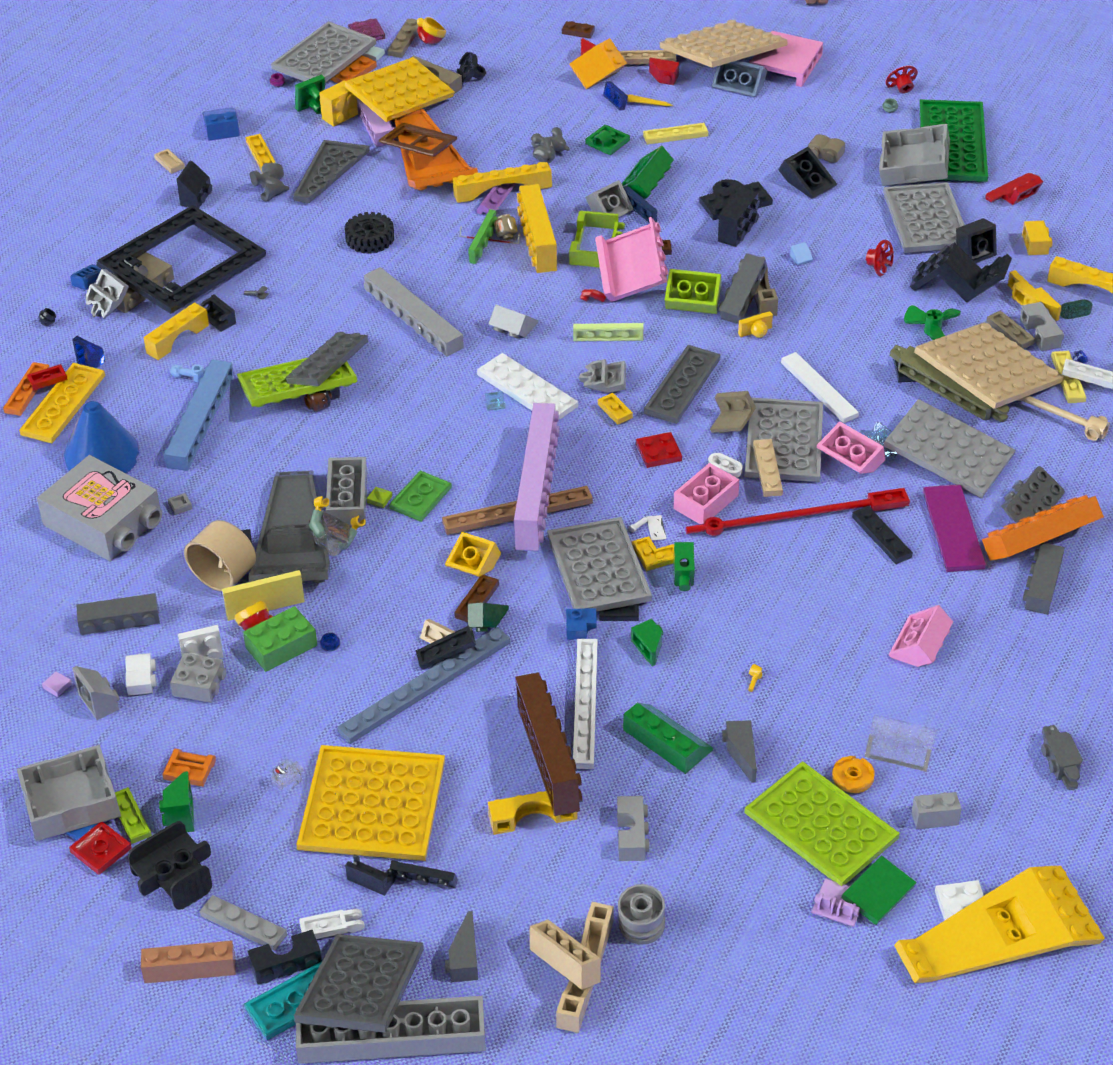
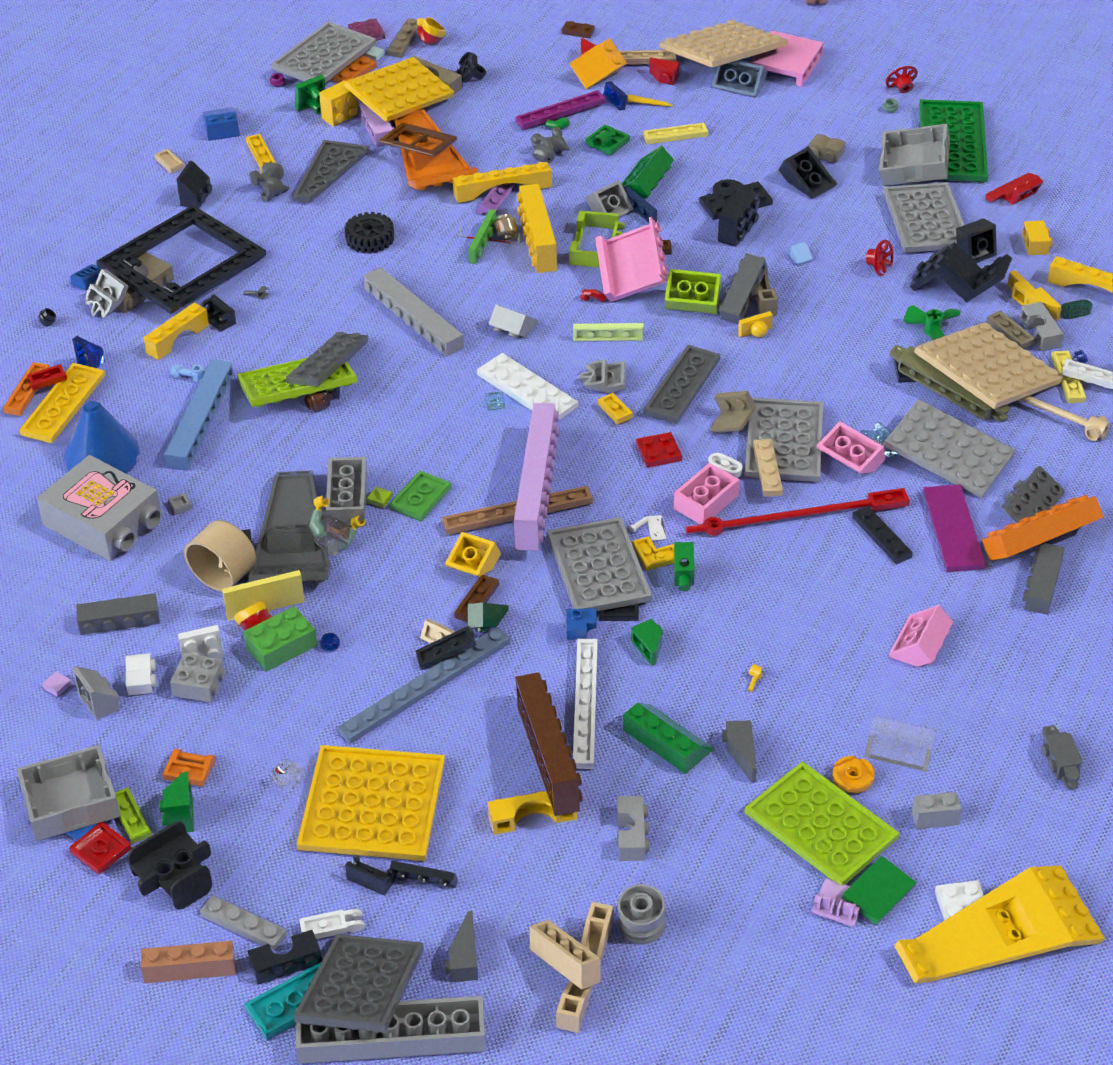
(560, 109): none -> magenta plate
(560, 123): none -> green arm
(820, 387): white tile -> none

